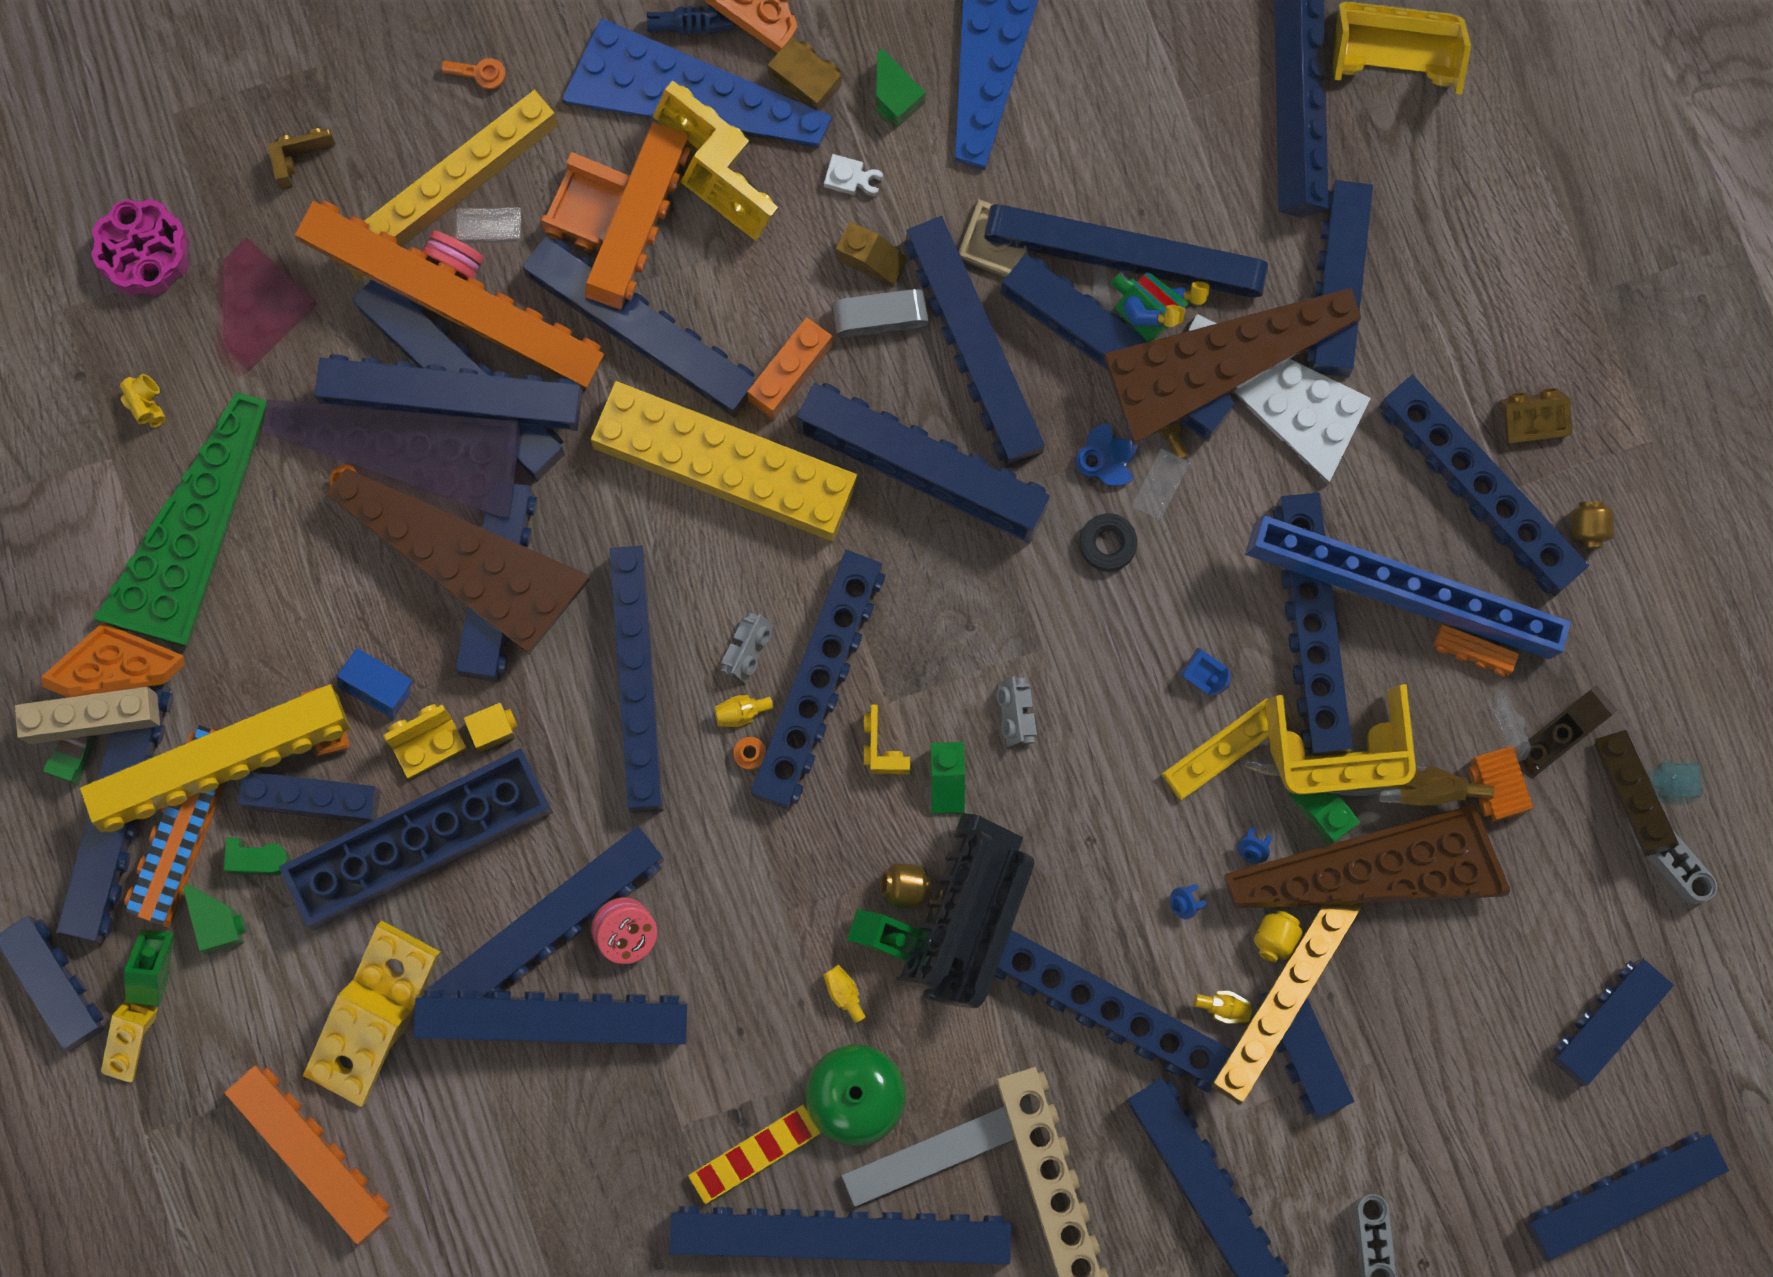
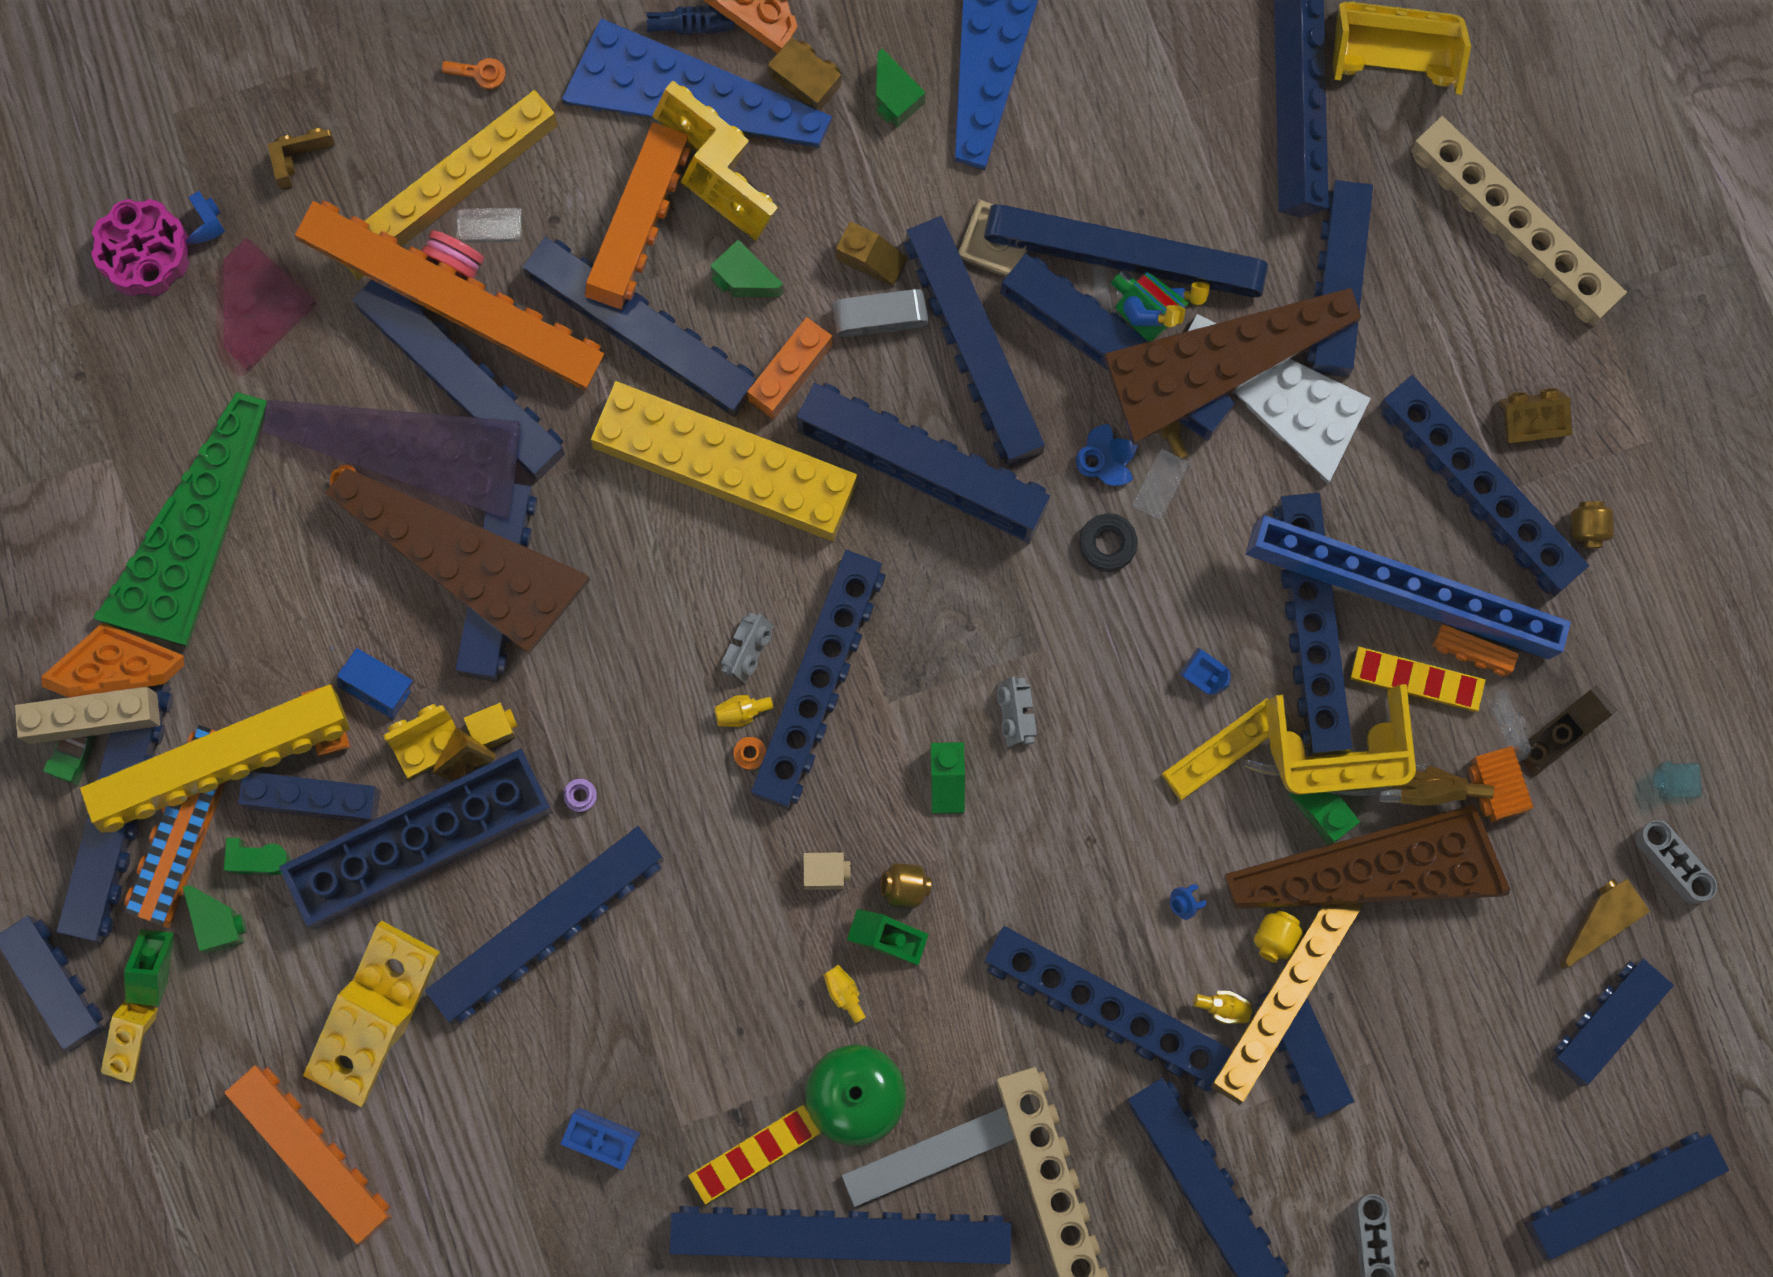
(139, 398): yellow plate -> none
(208, 211): none -> blue plate
(448, 392): dark blue brick -> none
(462, 756): none -> pearl gold slope
(550, 1018): dark blue brick -> none
(572, 788): none -> lavender plate
(585, 203): orange panel -> none
(600, 1138): none -> blue hinge
(624, 930): coral head -> none
(636, 679): dark blue brick -> none
(744, 274): none -> green slope
(825, 871): none -> tan brick
(847, 175): white plate -> none
(892, 761): yellow bracket -> none
(969, 914): black piece -> none
(1254, 849): blue plate -> none
(1421, 679): none -> tile
(1445, 138): none -> tan brick
(1606, 917): none -> pearl gold slope
(1635, 793): dark brown plate -> none

